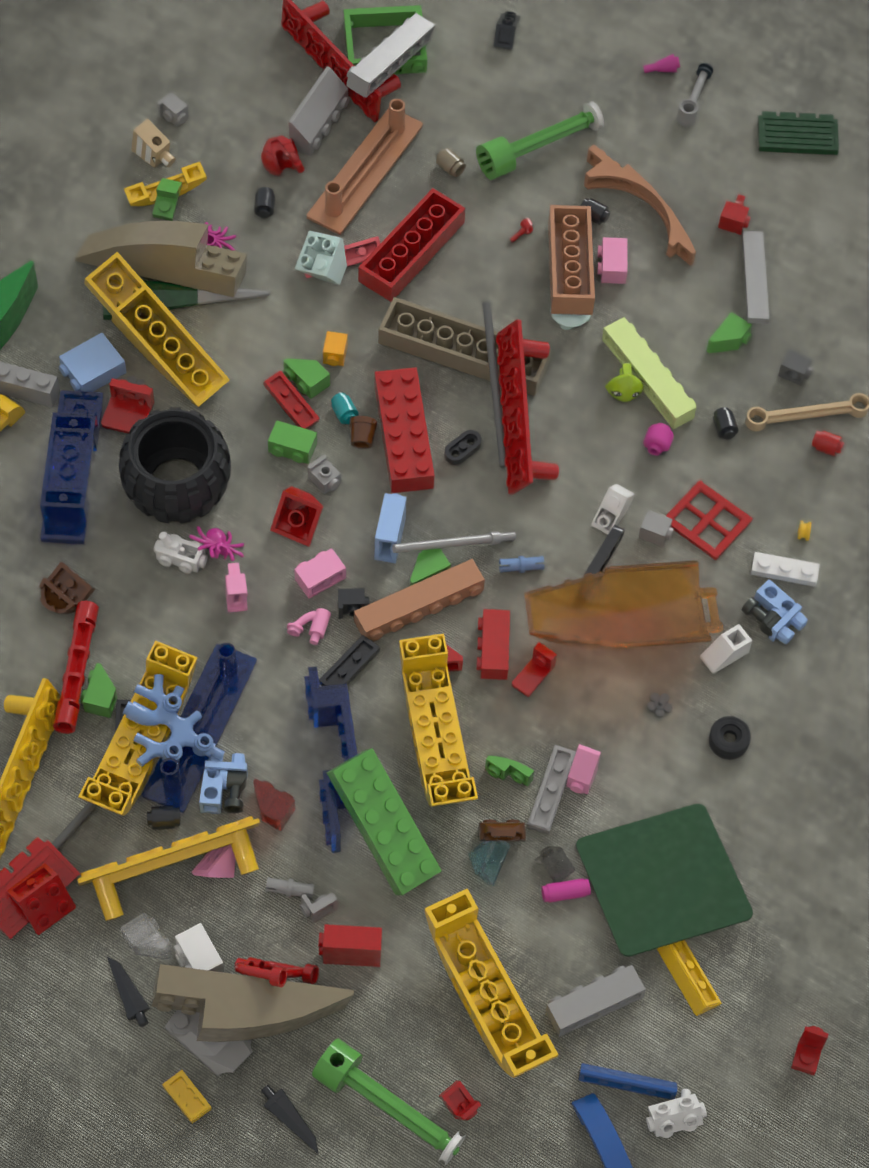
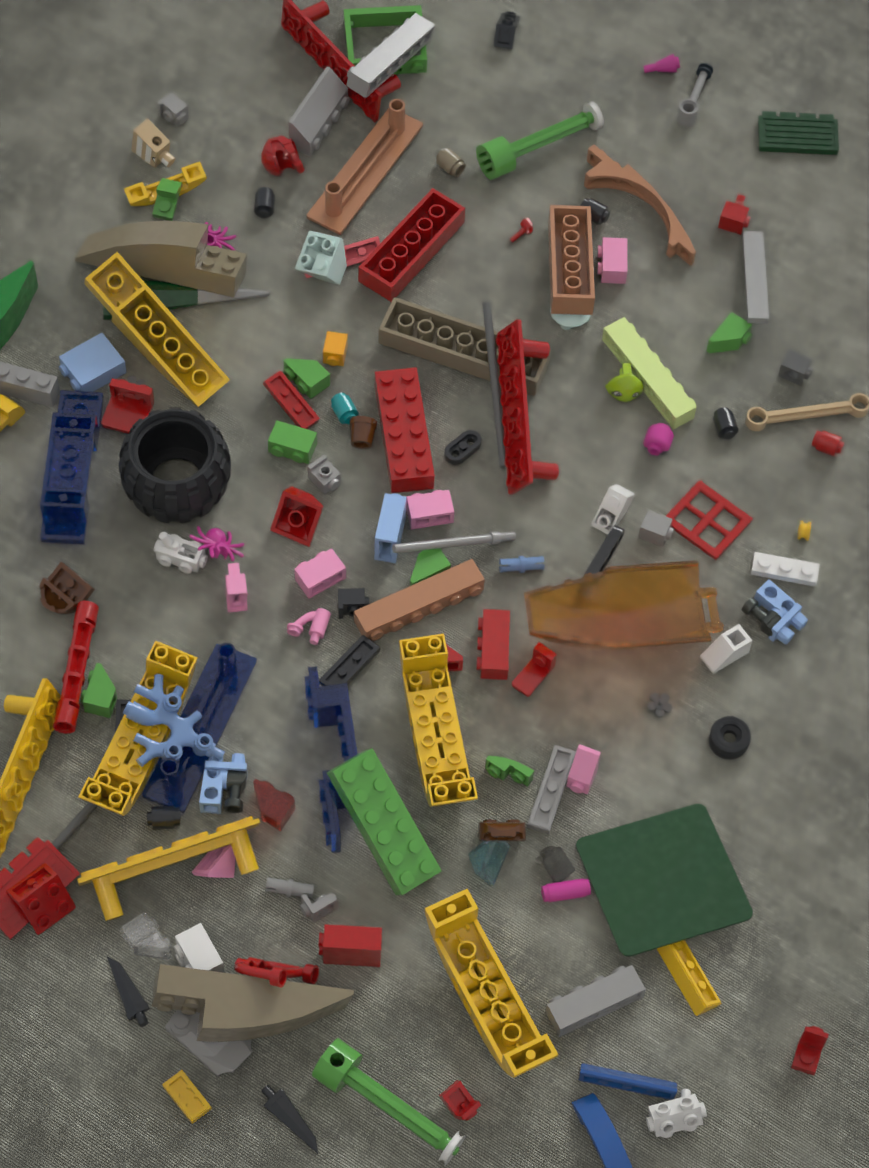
(430, 509): none -> bright pink brick

